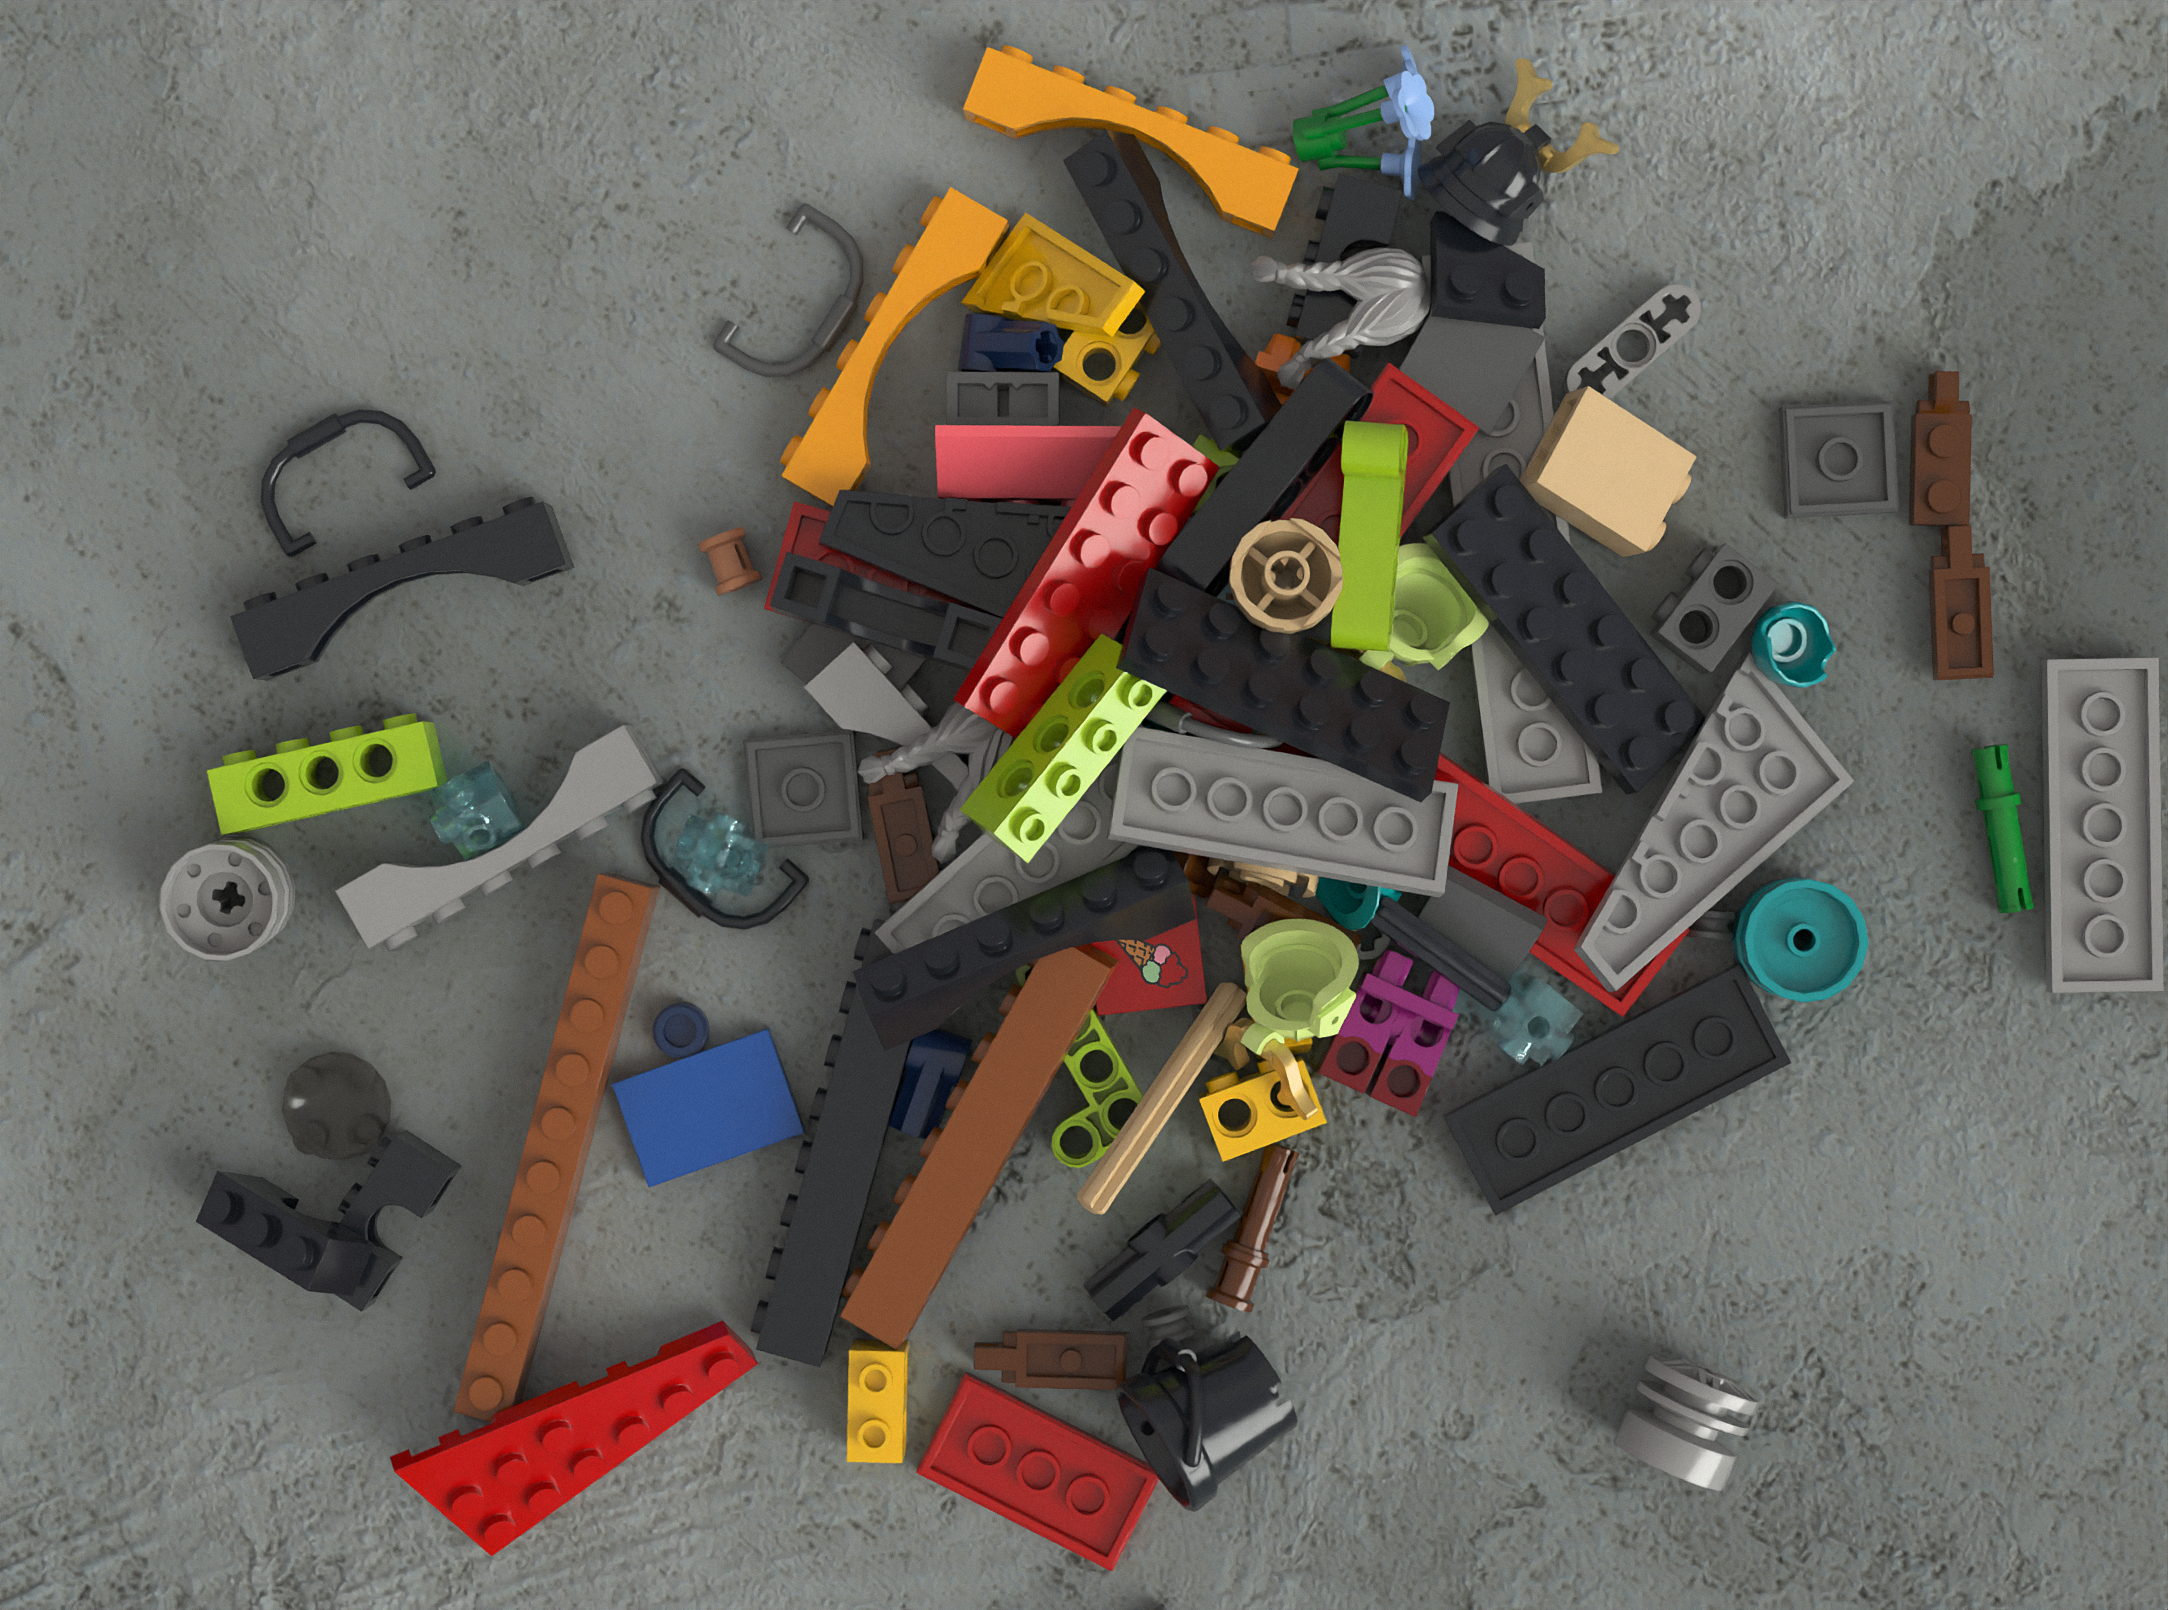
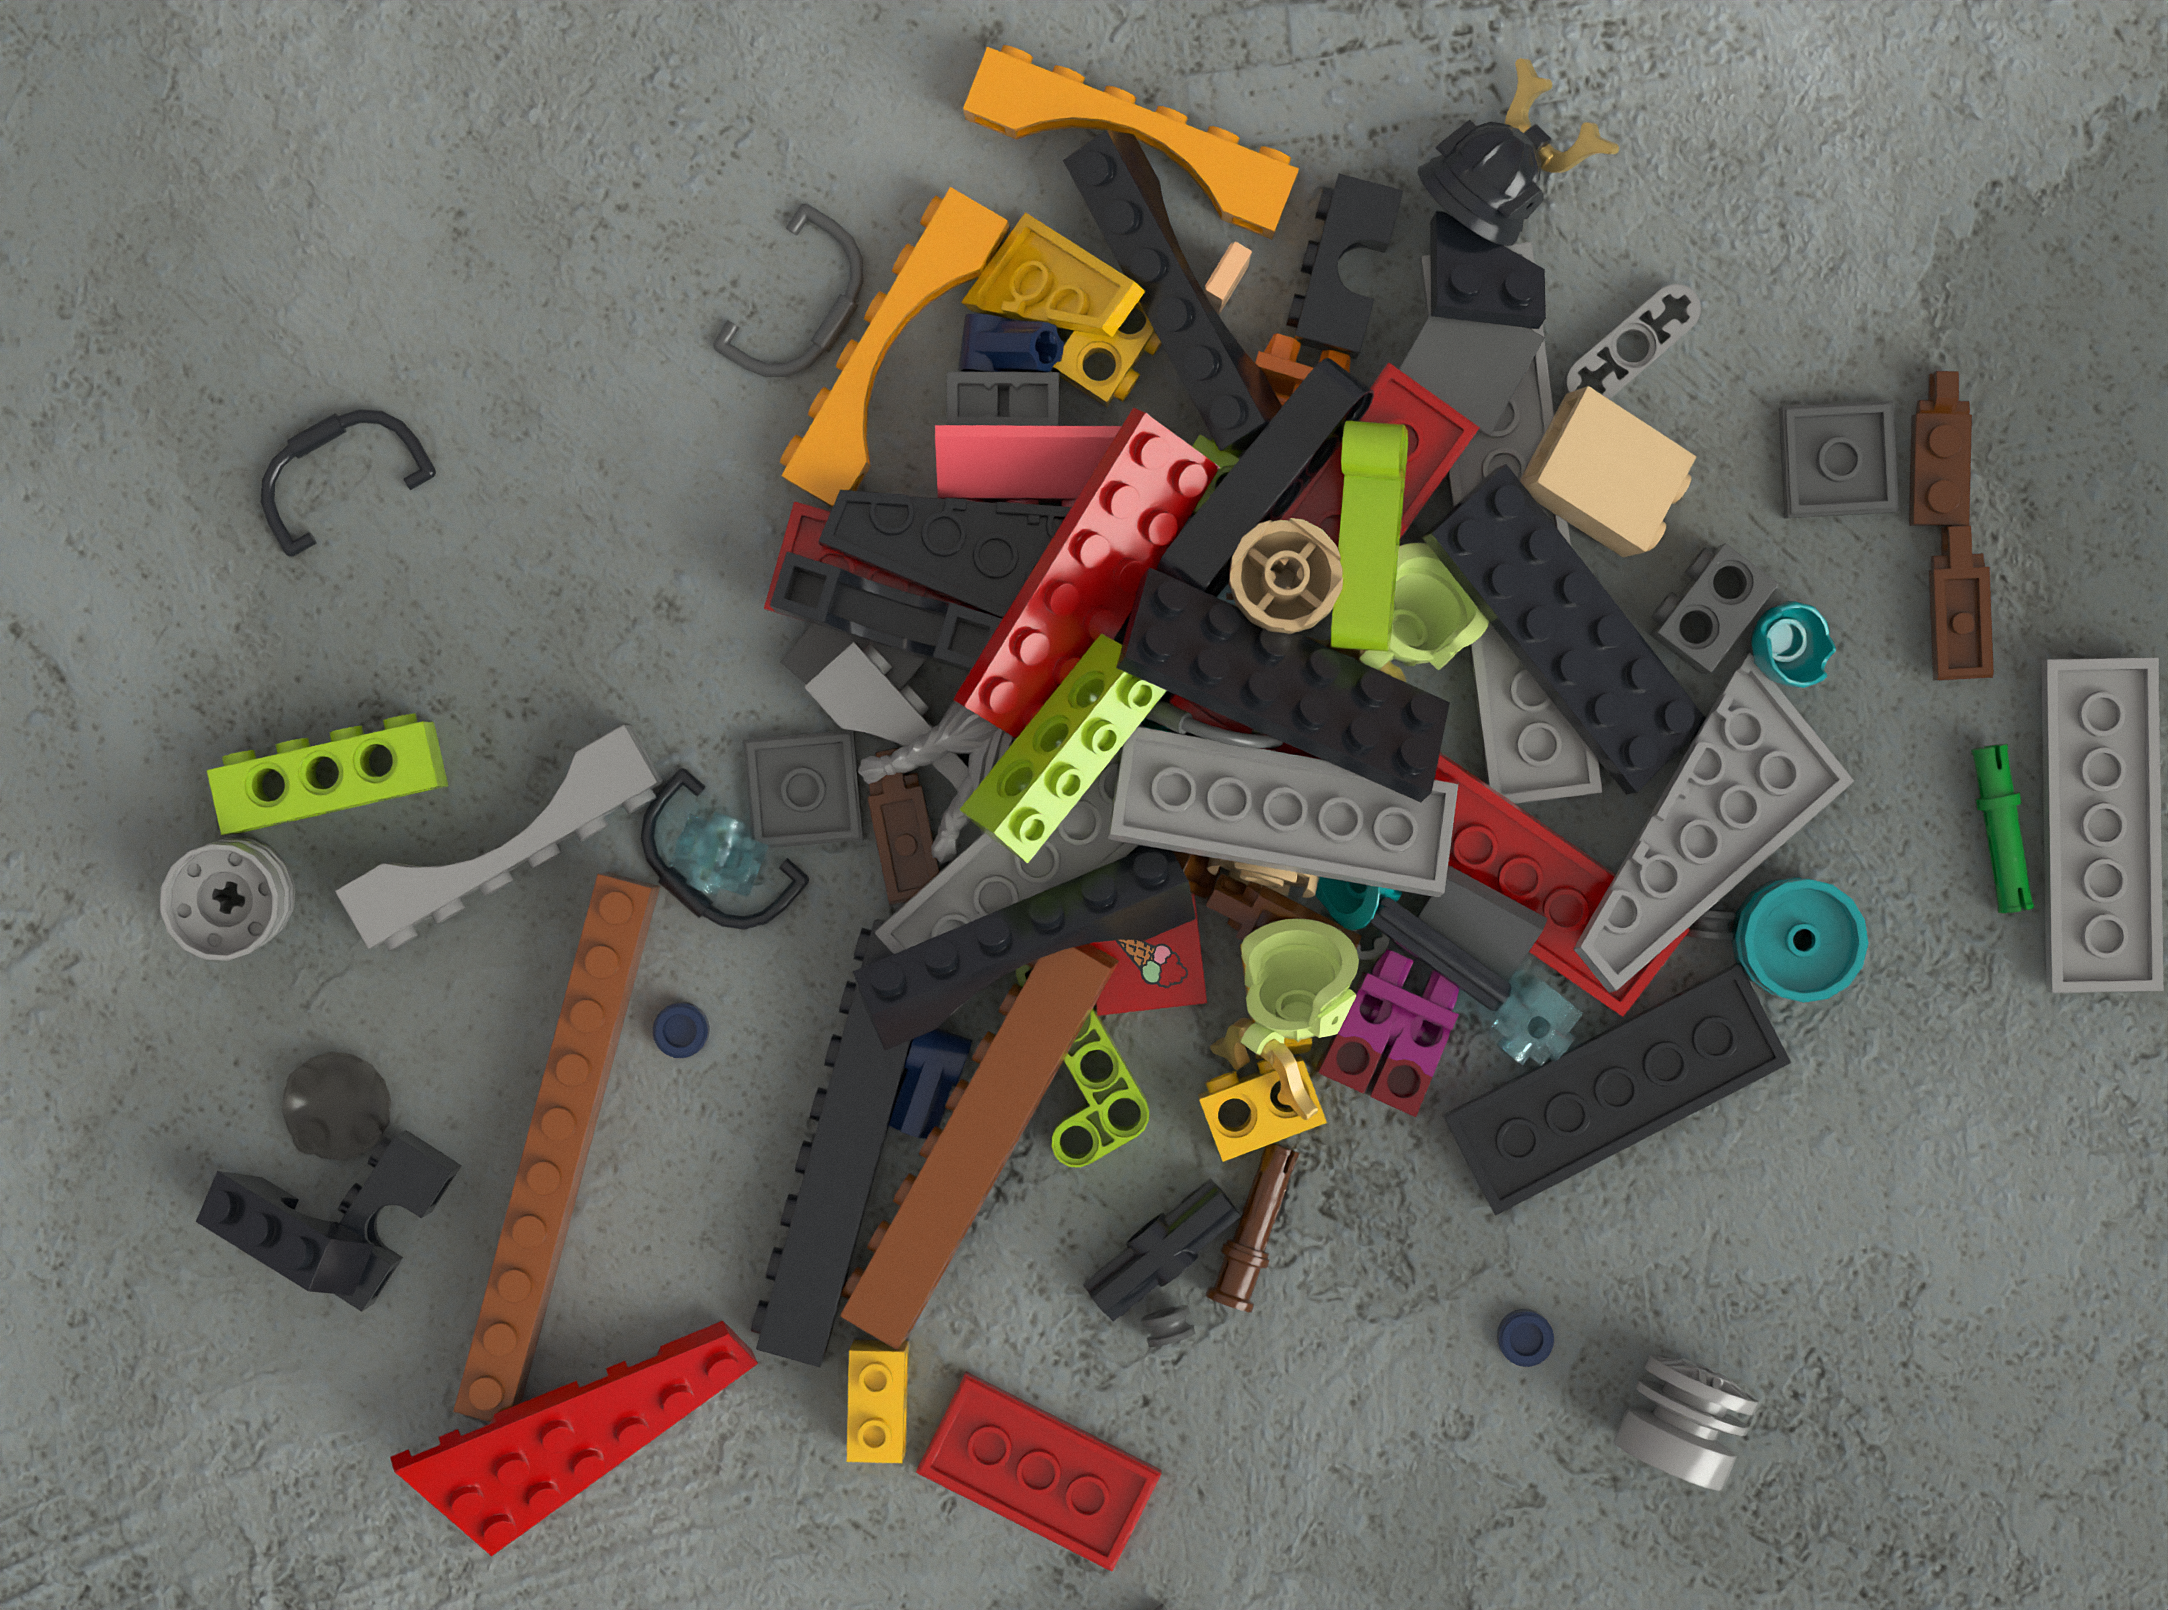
(298, 627): black arch -> none
(475, 811): clear light blue brick -> none
(709, 1107): blue tile -> none
(730, 561): nougat bush -> none
(1056, 1358): reddish brown hinge -> none
(1161, 1098): tan axle -> none
(1203, 1413): black piece -> none
(1227, 275): none -> light nougat tile
(1324, 132): plant -> none
(1388, 308): light grey hair -> none
(1525, 1337): none -> dark blue tile

